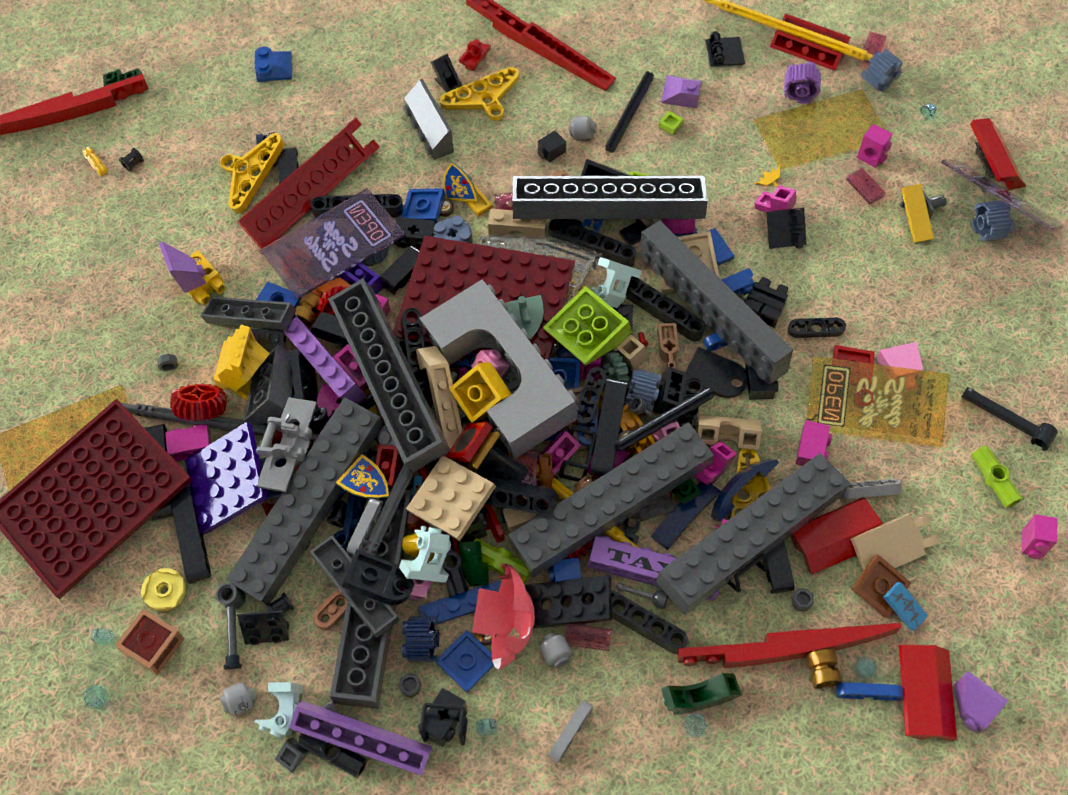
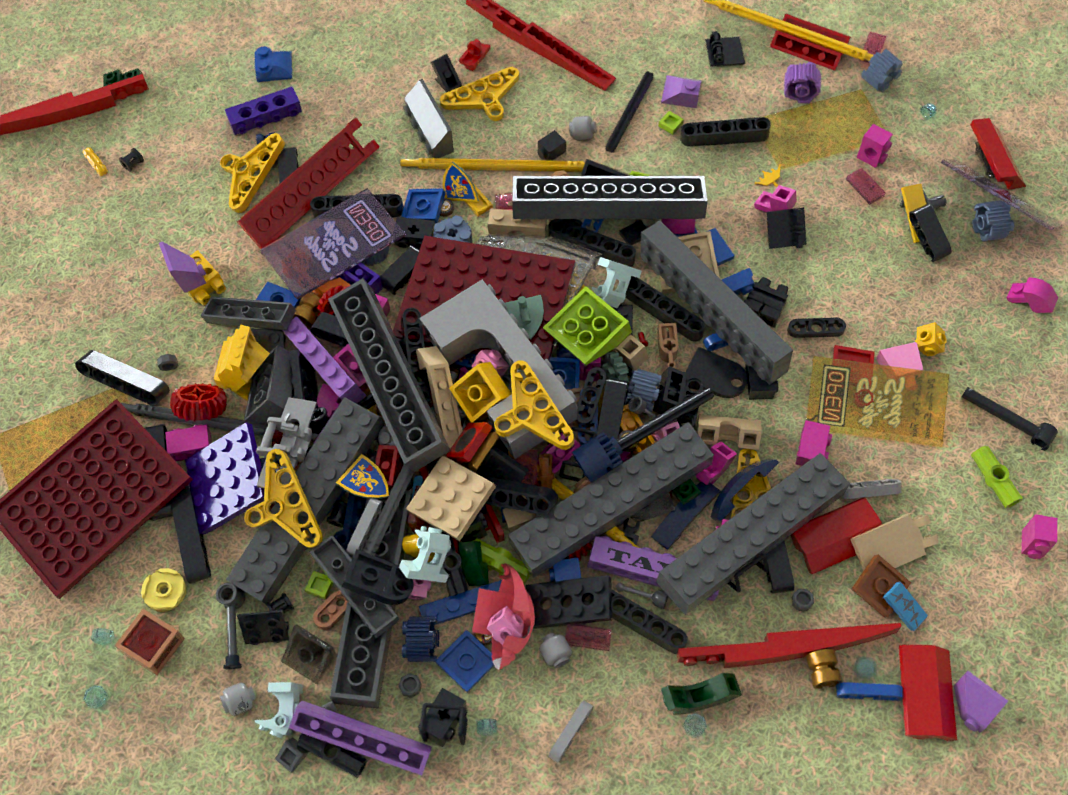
(122, 377): none -> black beam
(263, 110): none -> dark purple brick
(288, 513): none -> yellow beam
(308, 654): none -> clear smoke slope
(319, 585): none -> lime plate
(495, 164): none -> yellow axle
(505, 624): none -> bright pink brick
(538, 418): none -> yellow beam
(598, 456): none -> dark blue gear
(725, 132): none -> black beam
(930, 232): none -> black beam
(931, 339): none -> yellow brick
(1036, 293): none -> dark pink brick

